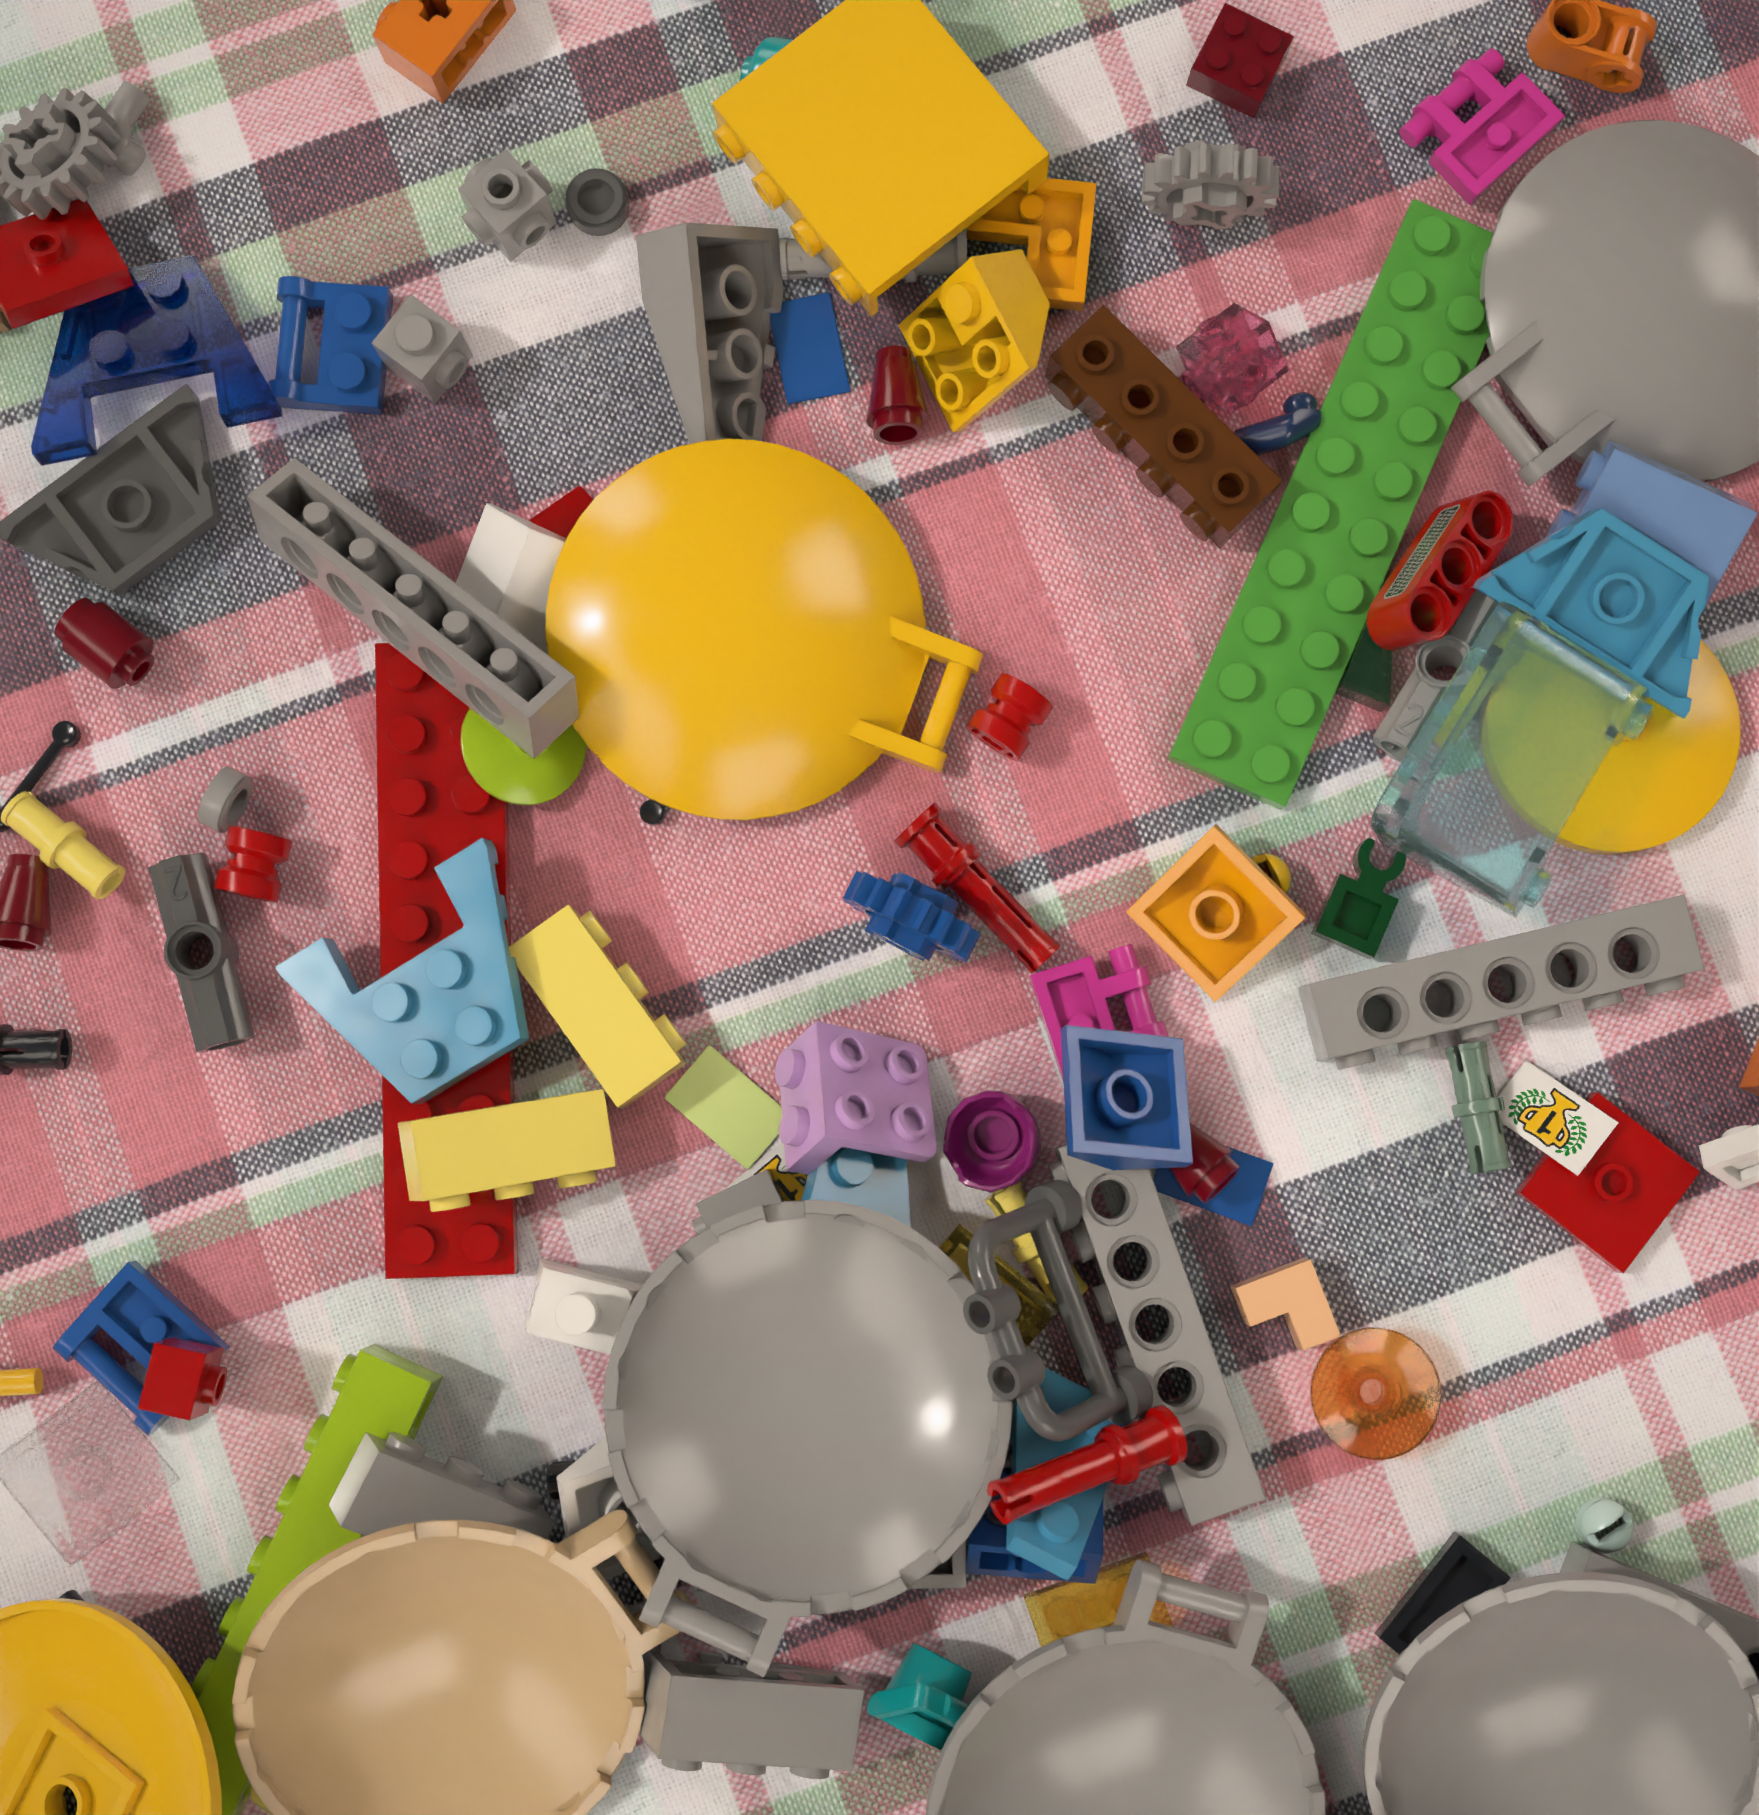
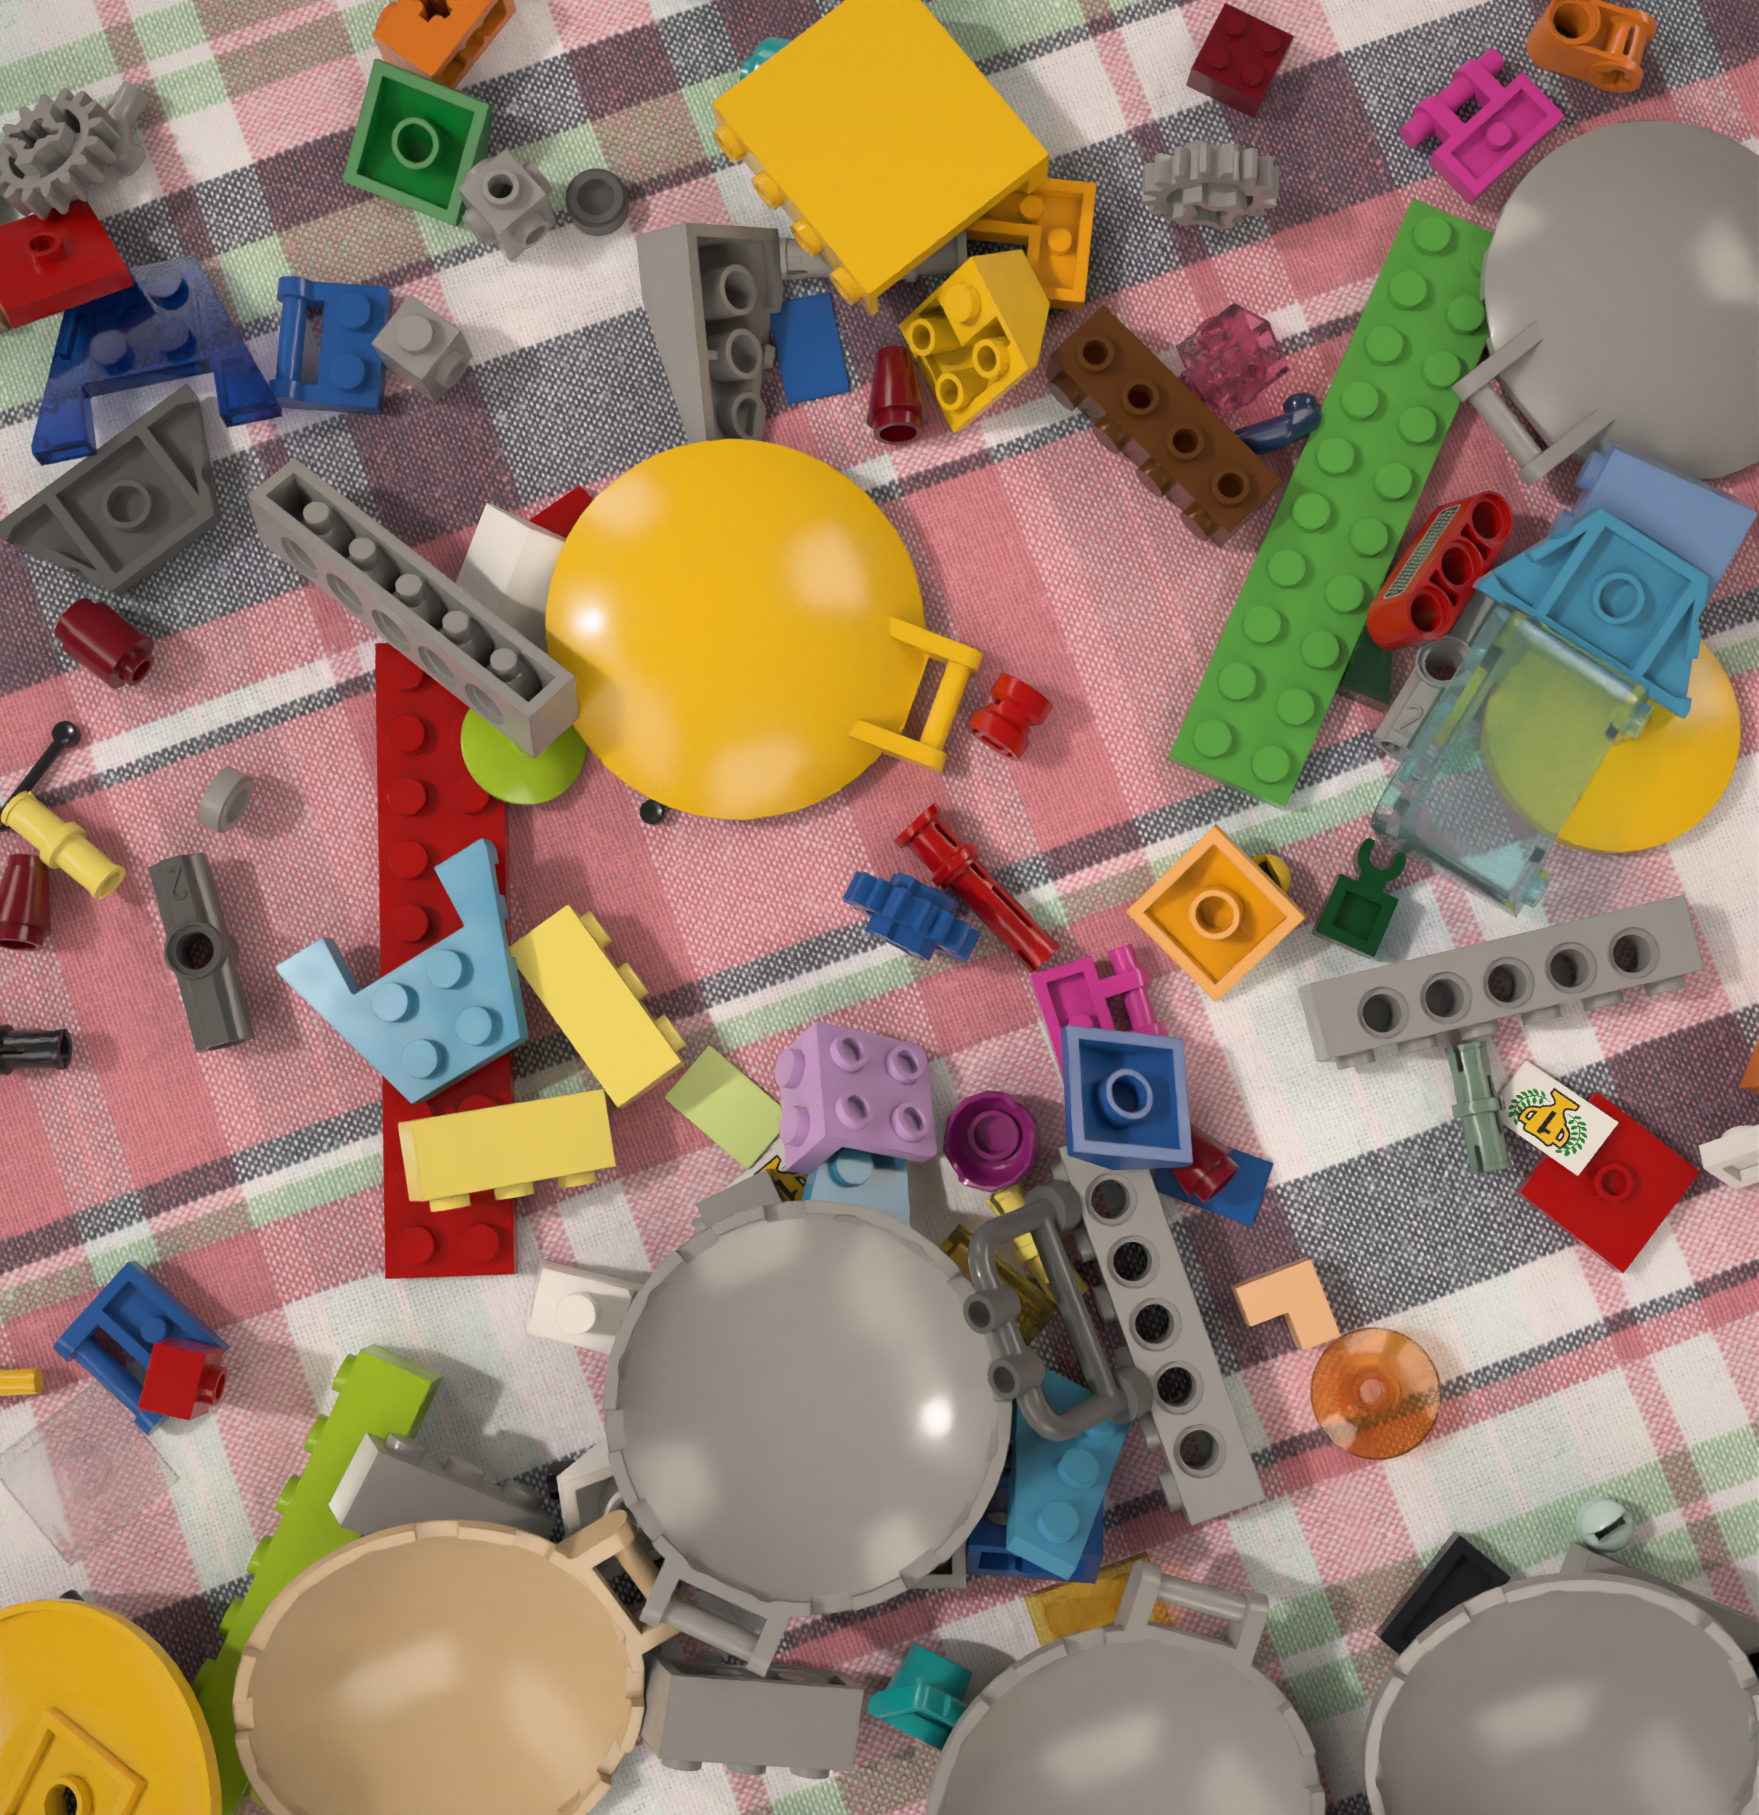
(252, 869): red wheel -> none
(417, 141): none -> green slope
(1113, 1456): red pin -> none

